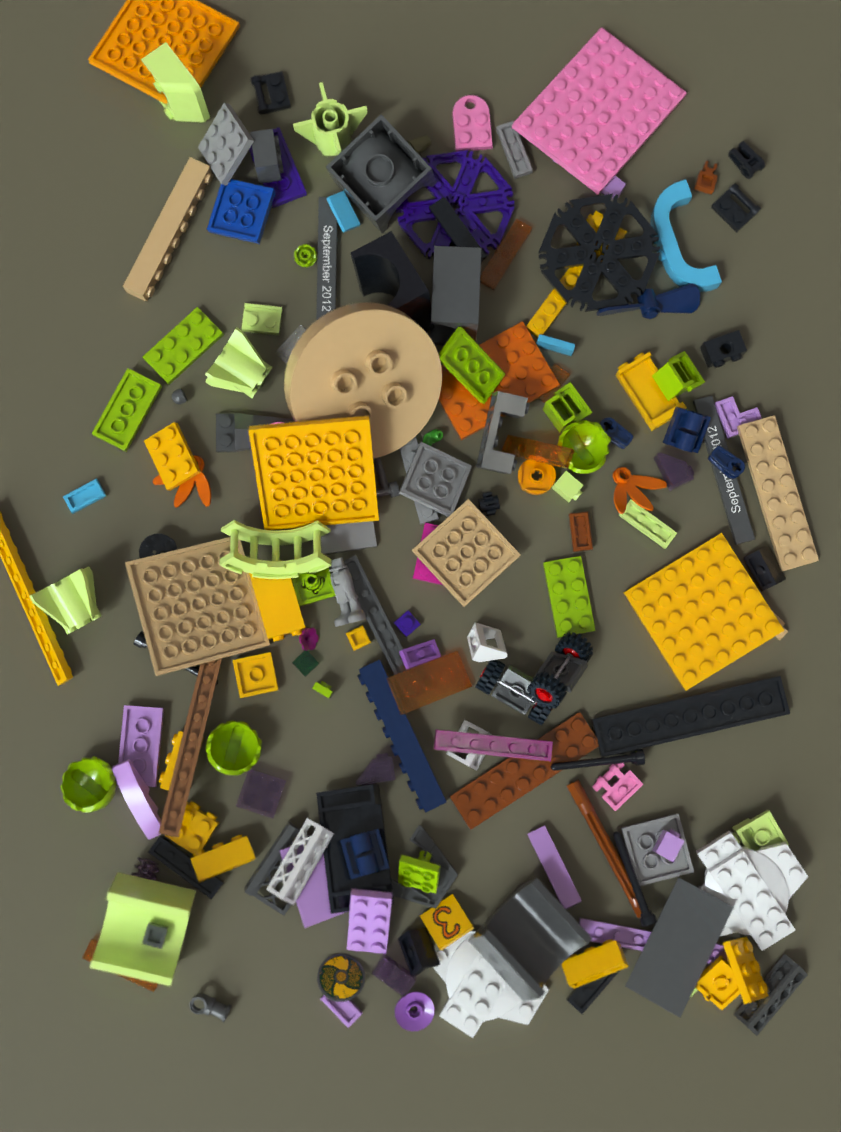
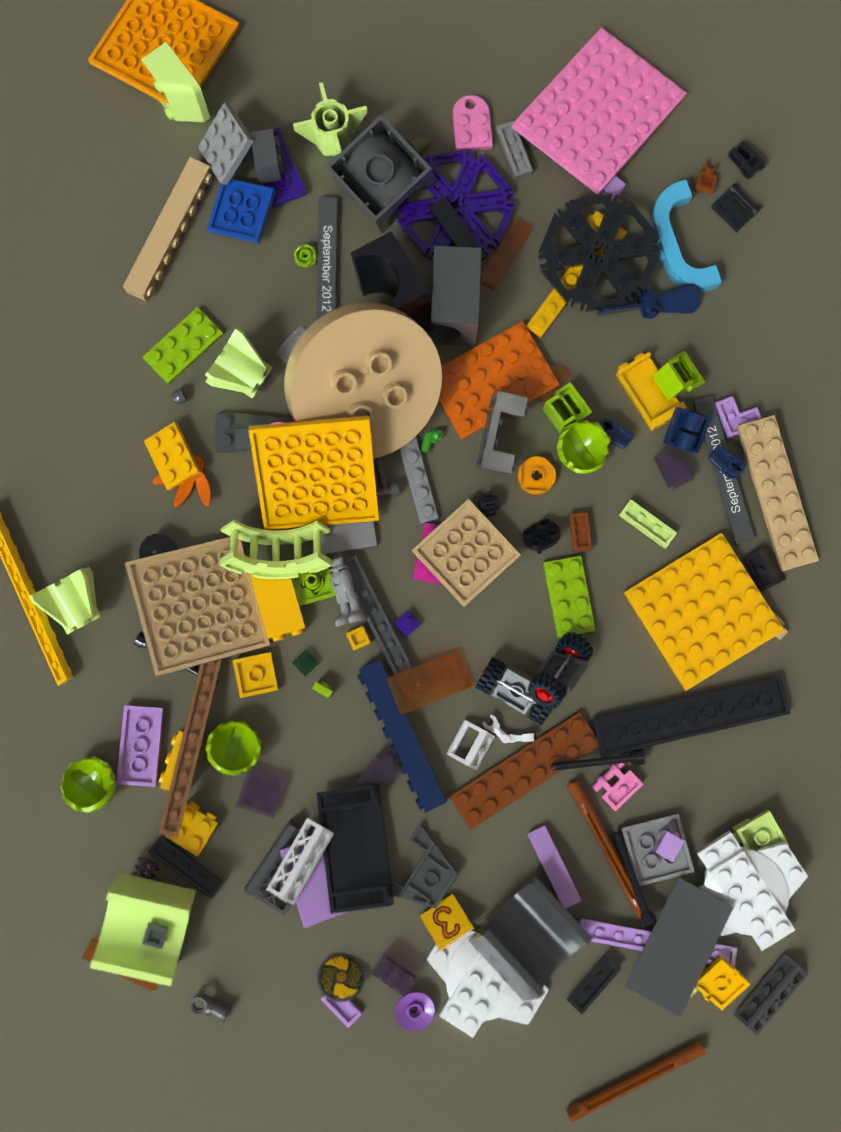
(84, 496): medium azure tile -> none
(126, 410): lime plate -> none
(137, 798): lavender slope -> none
(222, 858): yellow brick -> none
(262, 319): yellowish green plate -> none
(276, 89): black plate -> none
(308, 639): magenta plant -> none
(343, 211): medium azure tile -> none
(364, 854): dark blue plate -> none
(369, 921): lavender plate -> none
(418, 950): black panel -> none
(419, 873): lime plate -> none
(420, 654): medium lavender plate -> none
(435, 479): light grey plate -> none
(471, 365): lime tile -> none
(478, 647): white tile -> none
(493, 745): magenta plate -> none
(503, 736): none -> white piece
(538, 451): clear orange tile -> none
(541, 535): none -> black plate
(555, 345): medium azure tile -> none
(568, 487): yellowish green brick -> none
(594, 963): yellow brick -> none
(629, 484): orange plant -> none
(635, 1081): none -> dark orange piece
(731, 342): black brick -> none
(746, 969): yellow plate -> none

